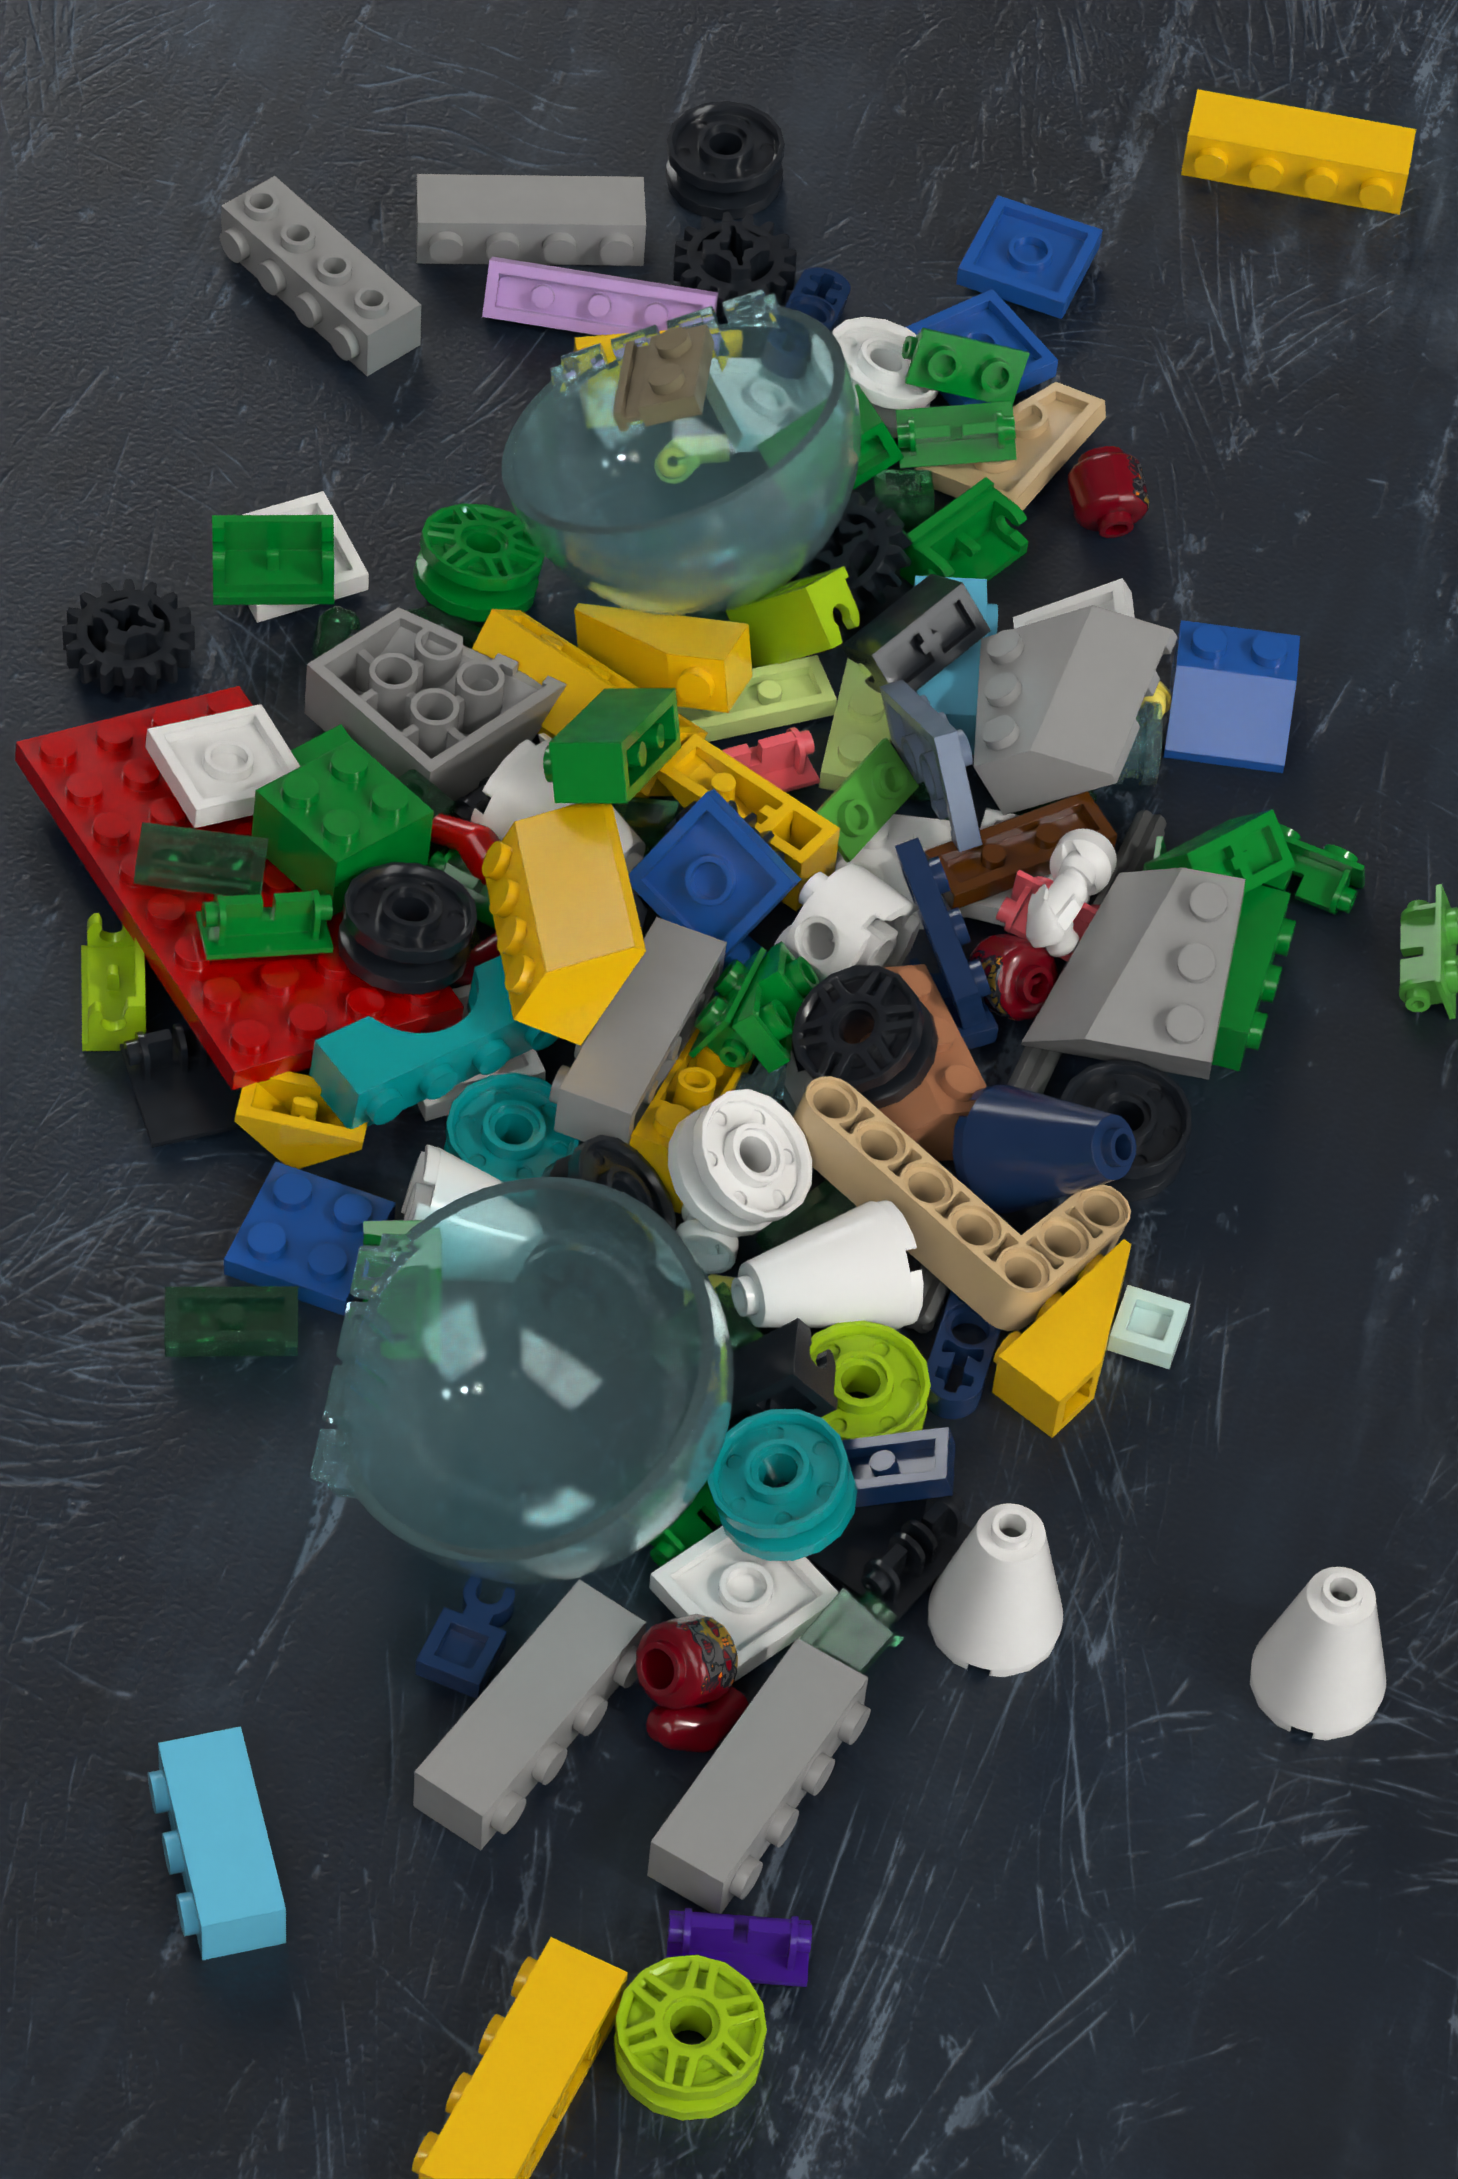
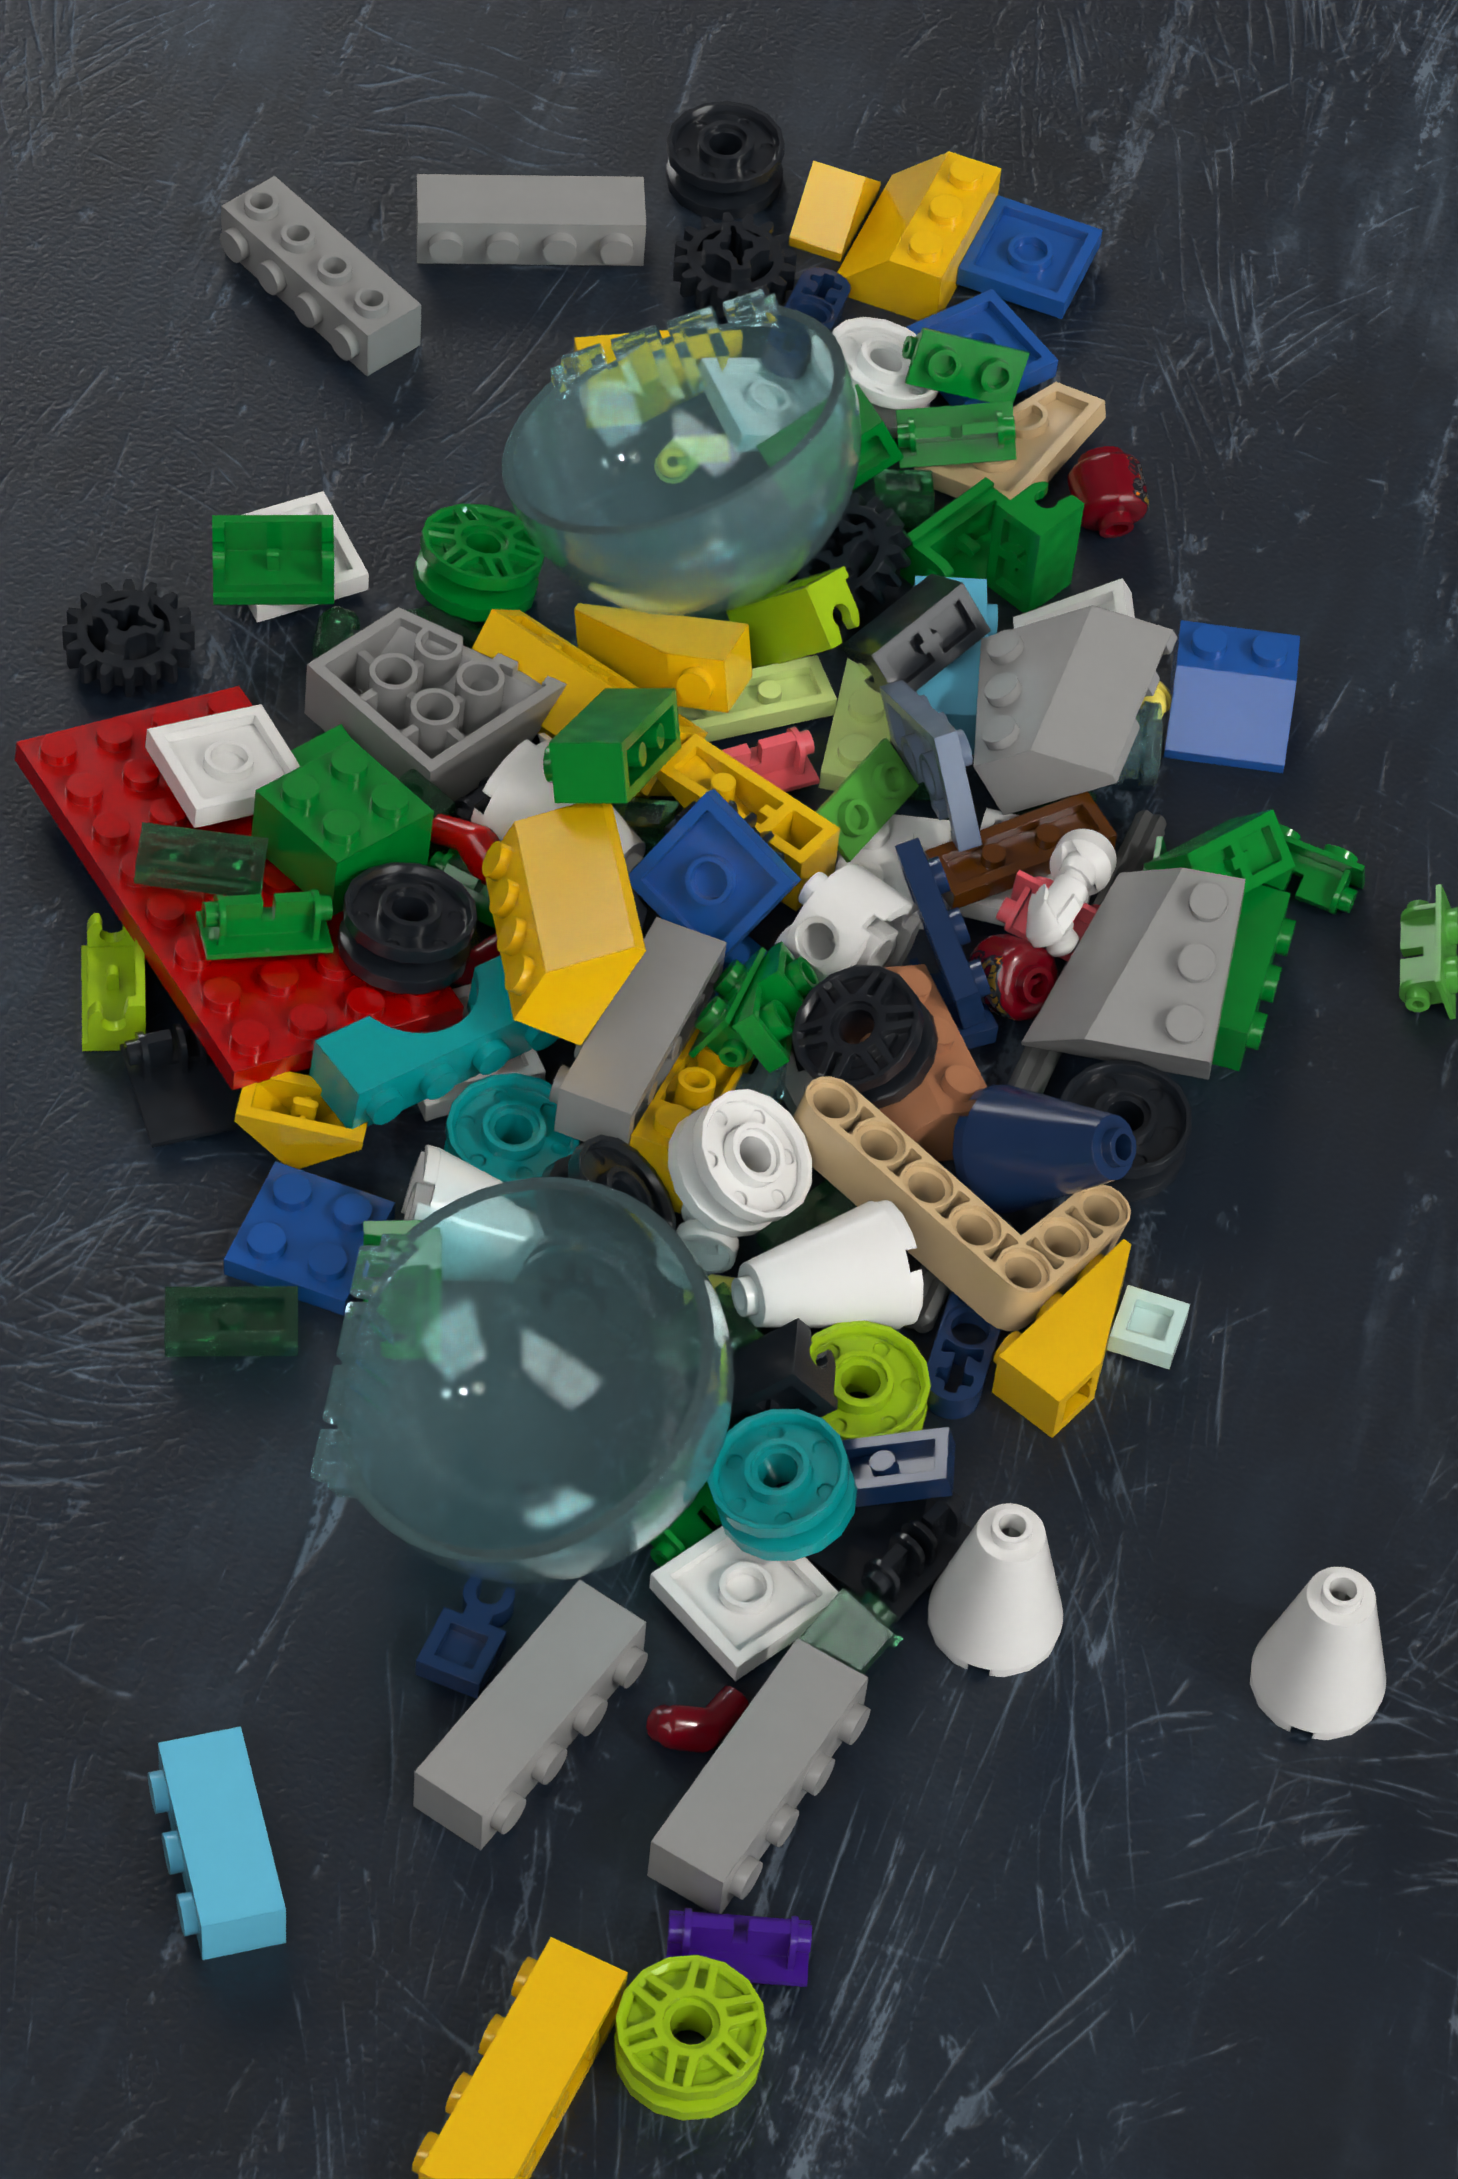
(584, 299): lavender plate -> none
(664, 378): dark tan plate -> none
(686, 1661): dark red head -> none
(831, 210): none -> yellow slope
(920, 234): none -> yellow slope
(1033, 547): none -> green hinge
(1298, 152): yellow brick -> none

